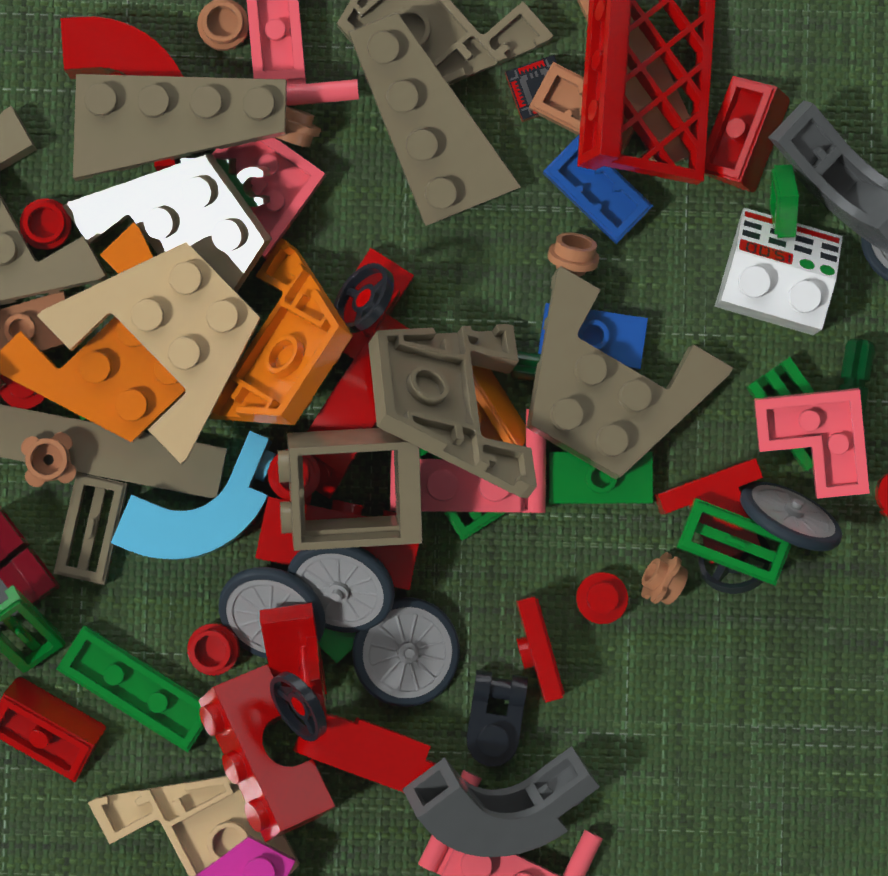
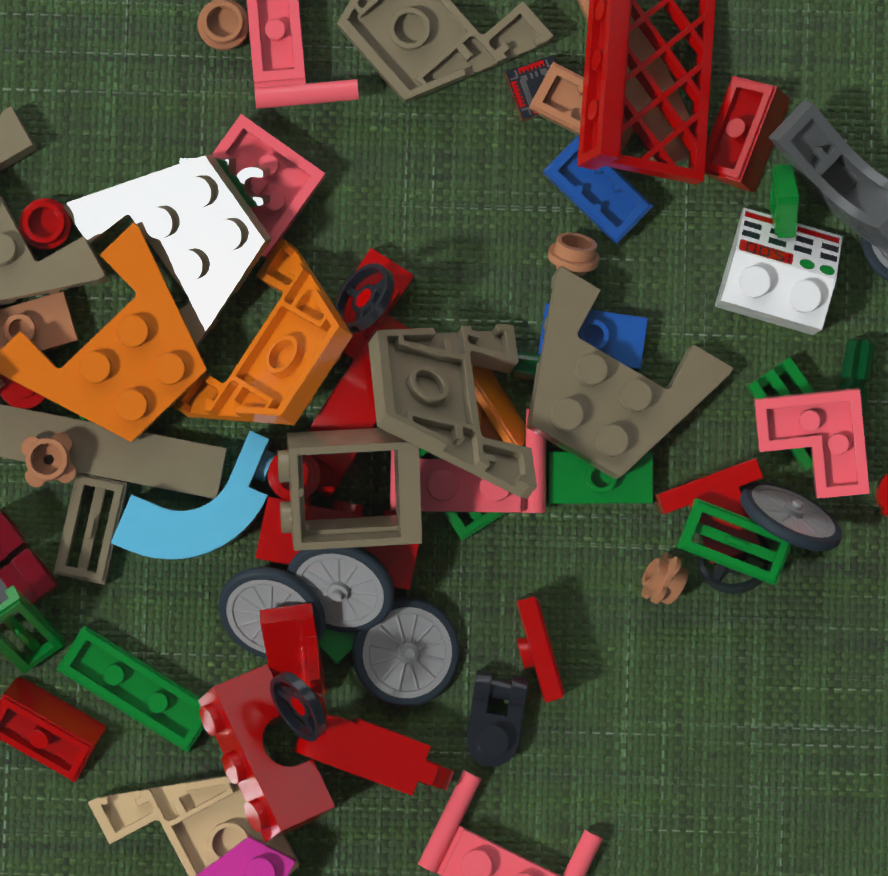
(113, 48): red arch -> none
(159, 118): dark tan wing -> none
(182, 318): tan wing -> none
(213, 649): red plate -> none
(299, 127): nougat plate -> none
(432, 133): dark tan wing -> none
(500, 819): dark grey arch -> none
(602, 598): red plate -> none

